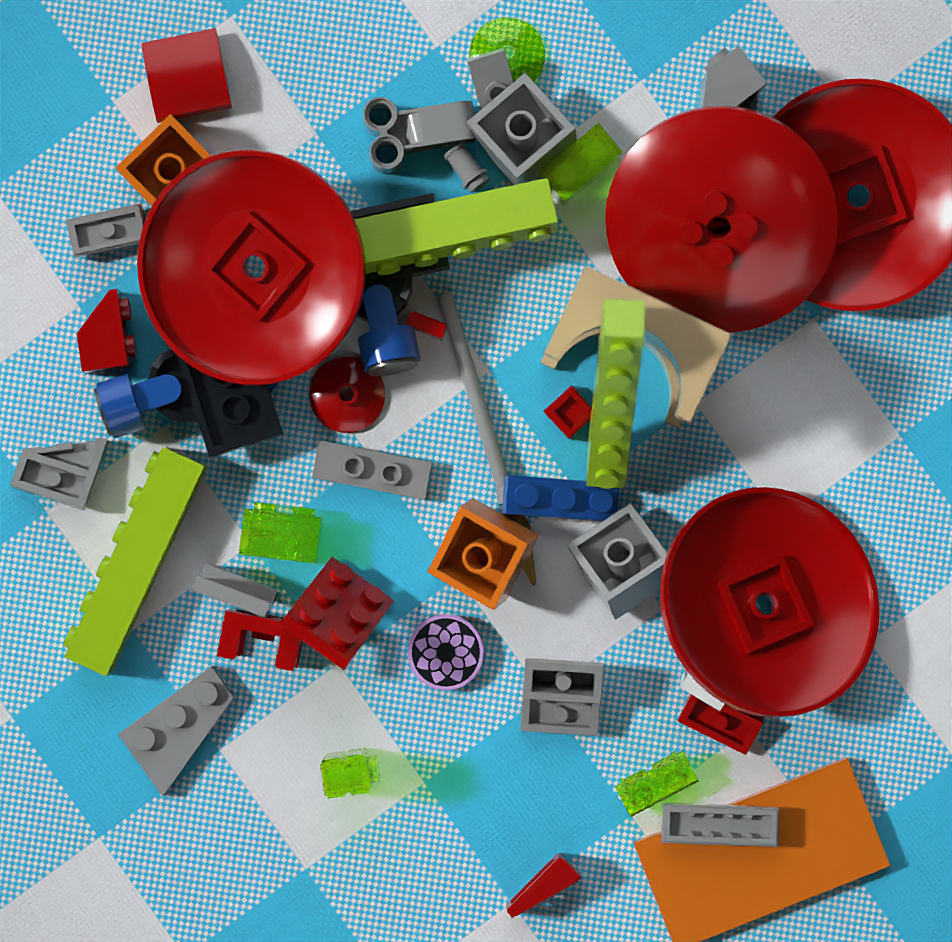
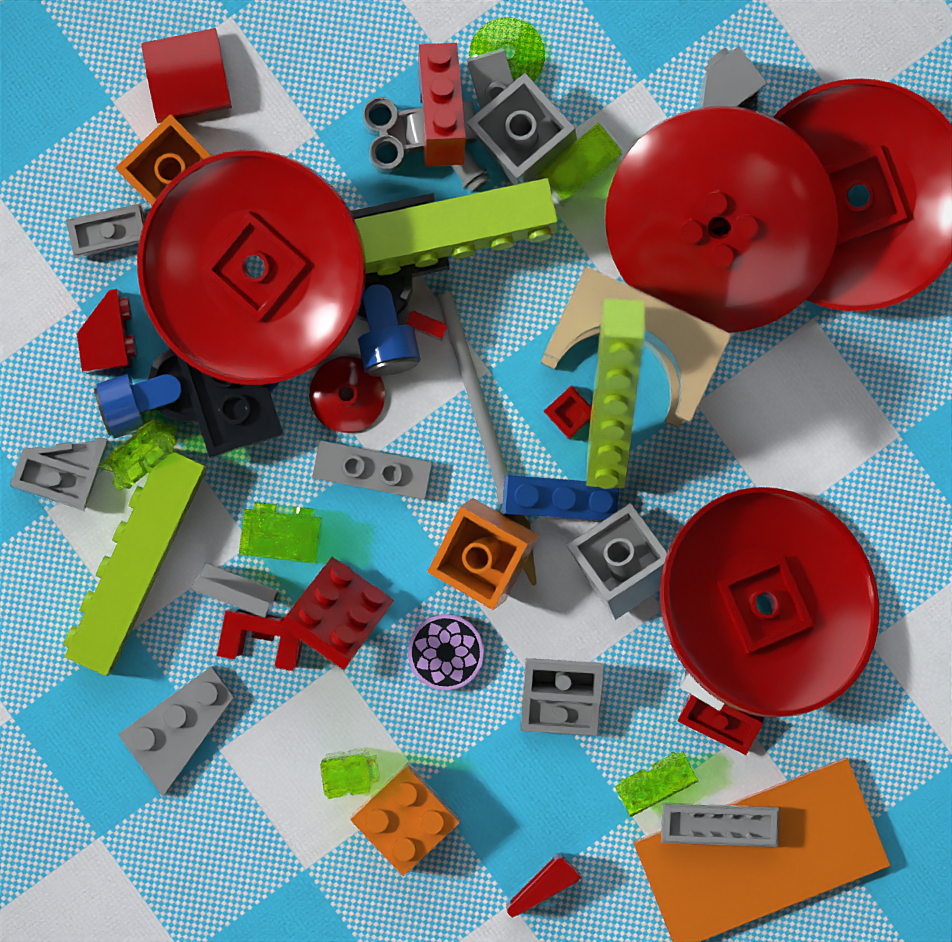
(150, 443): none -> clear neon green hinge
(405, 819): none -> orange brick
(442, 104): none -> red arch

